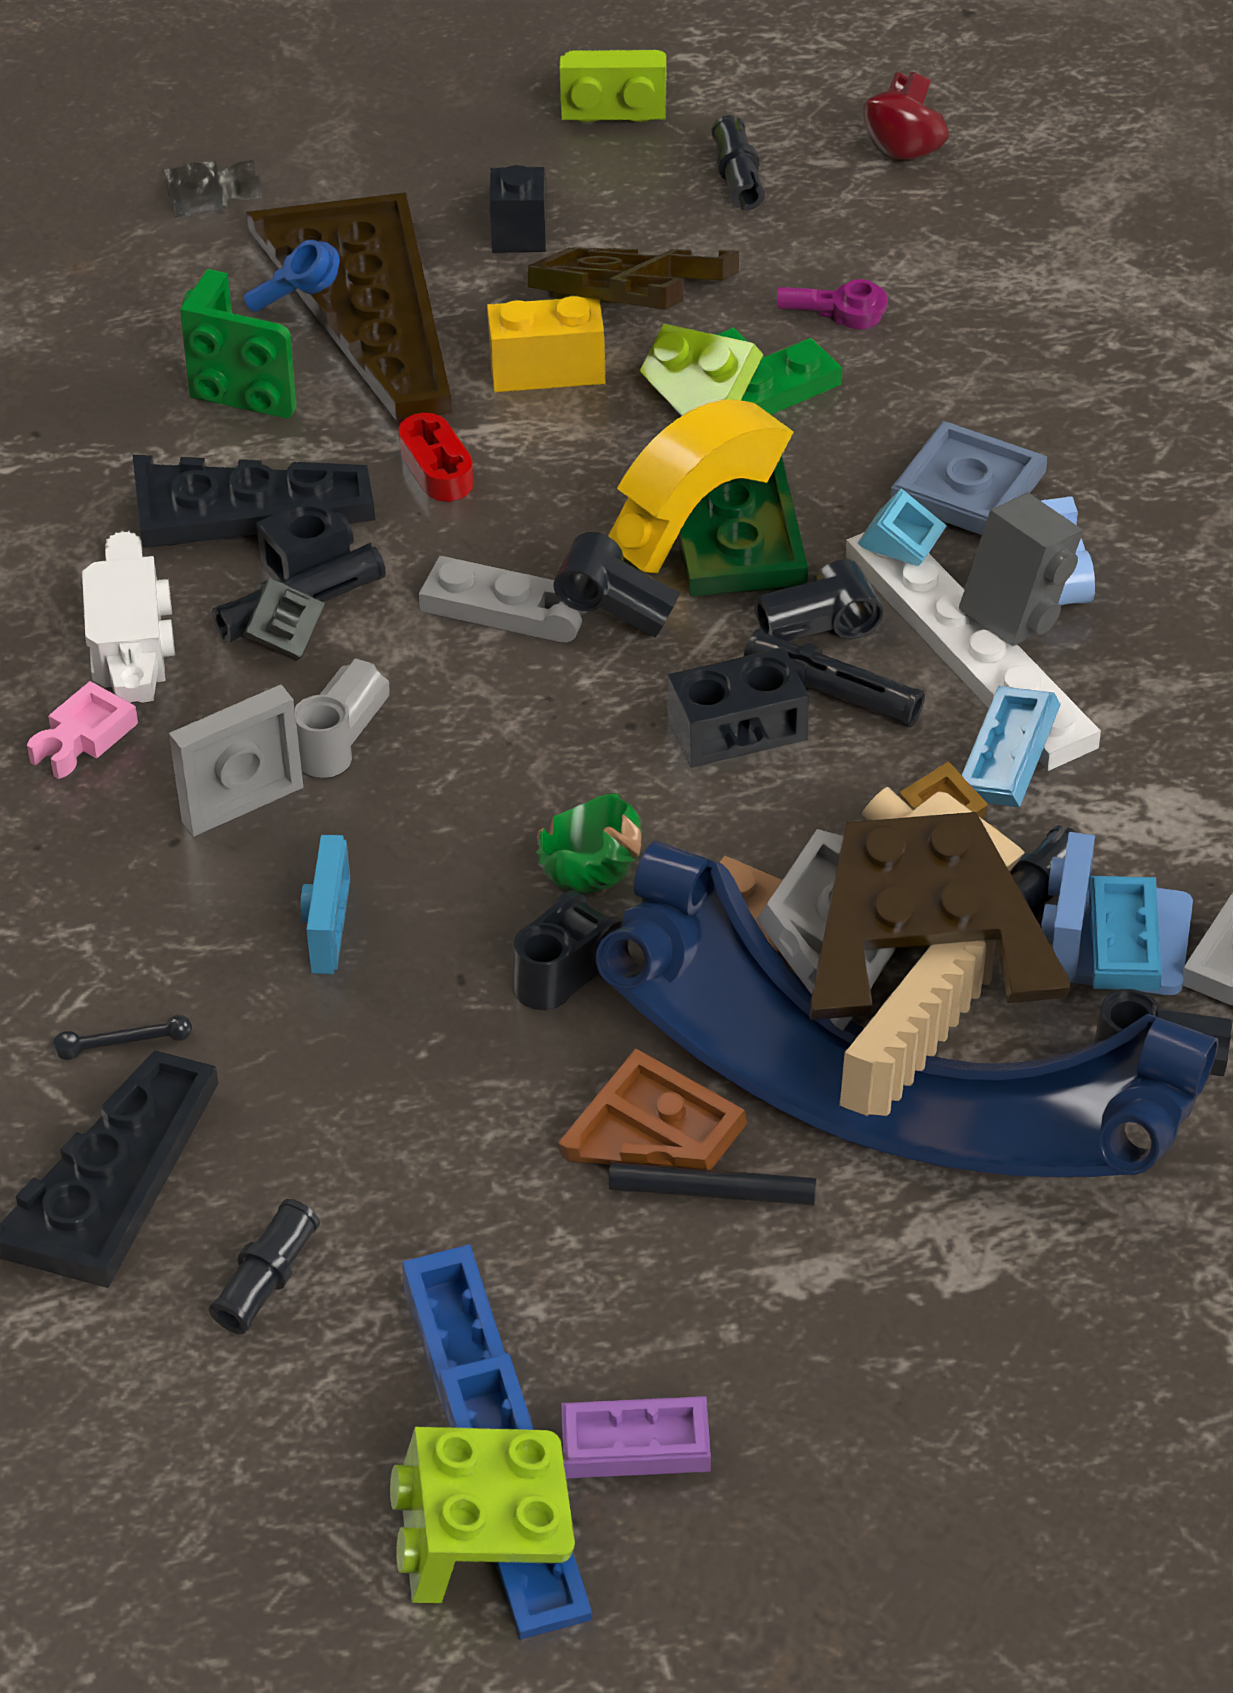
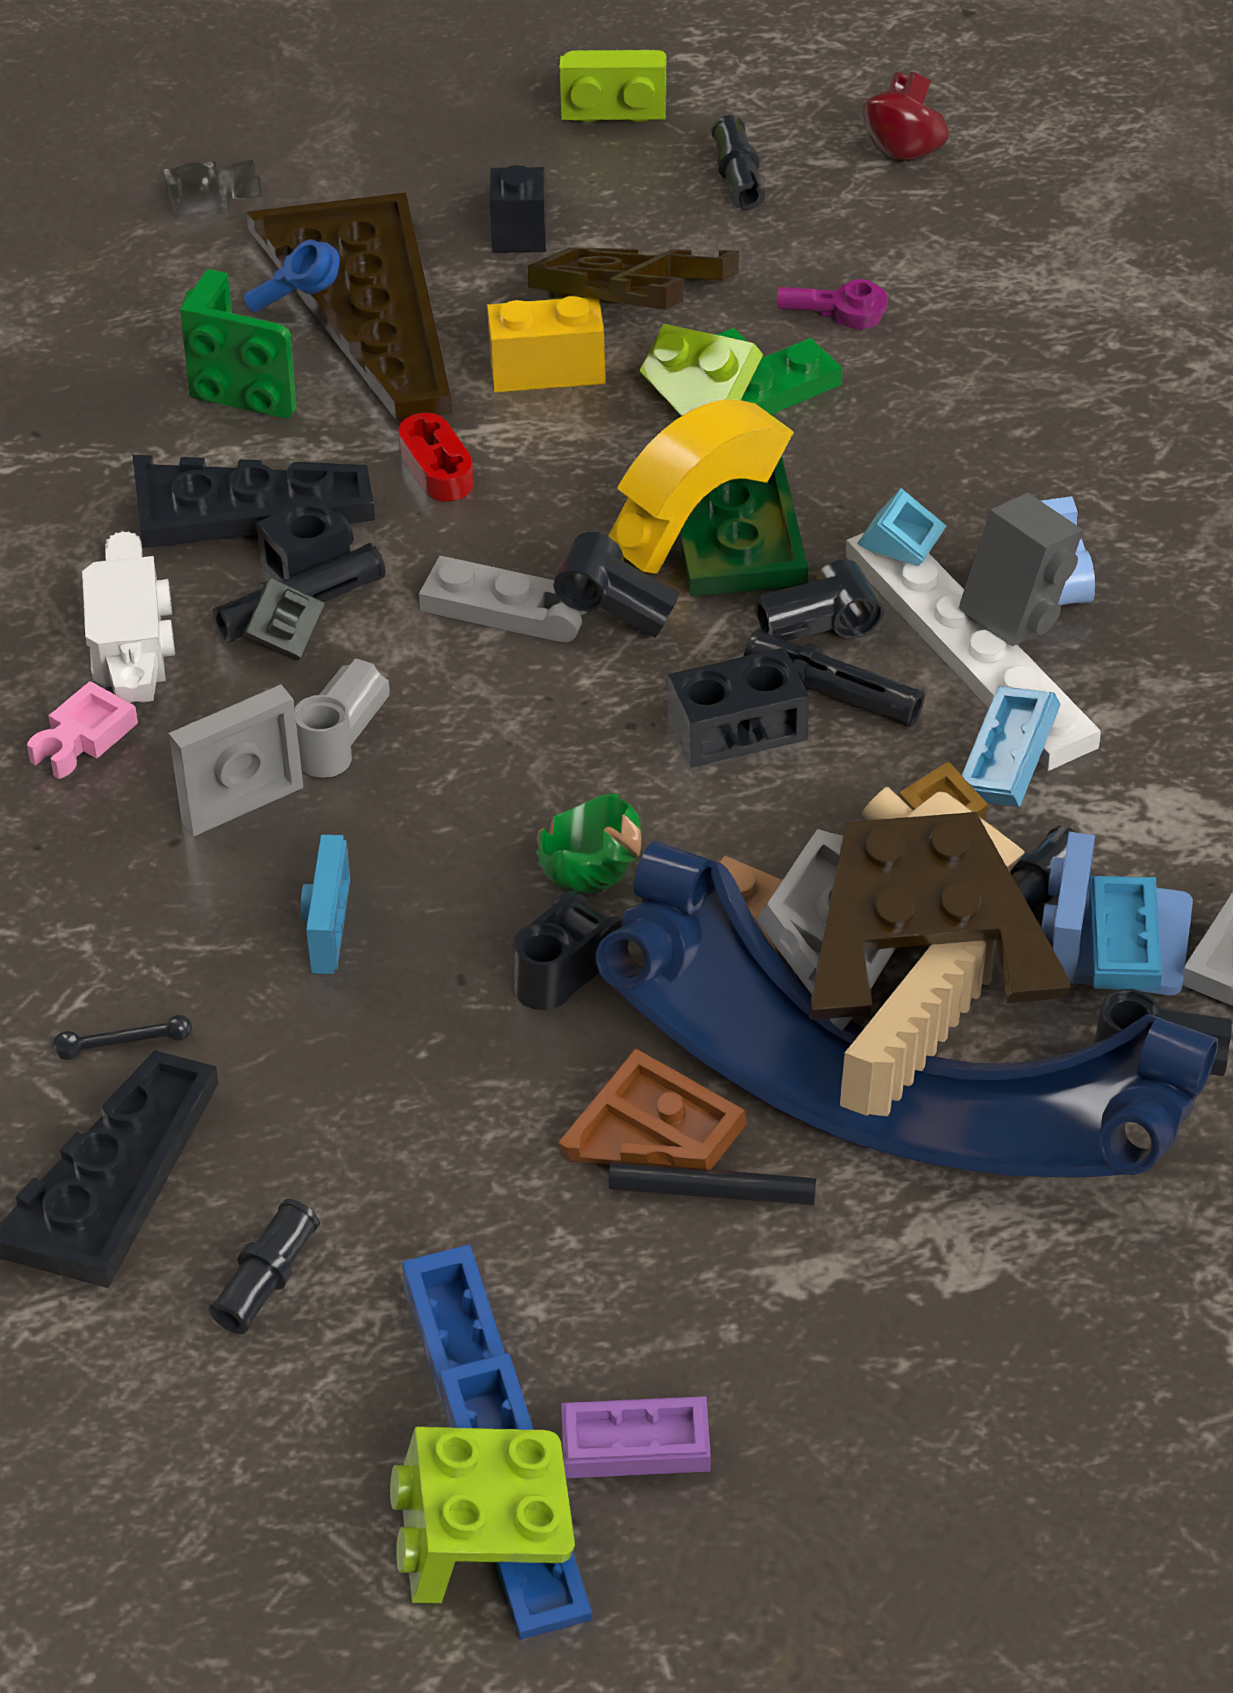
(968, 474): sand blue plate -> none

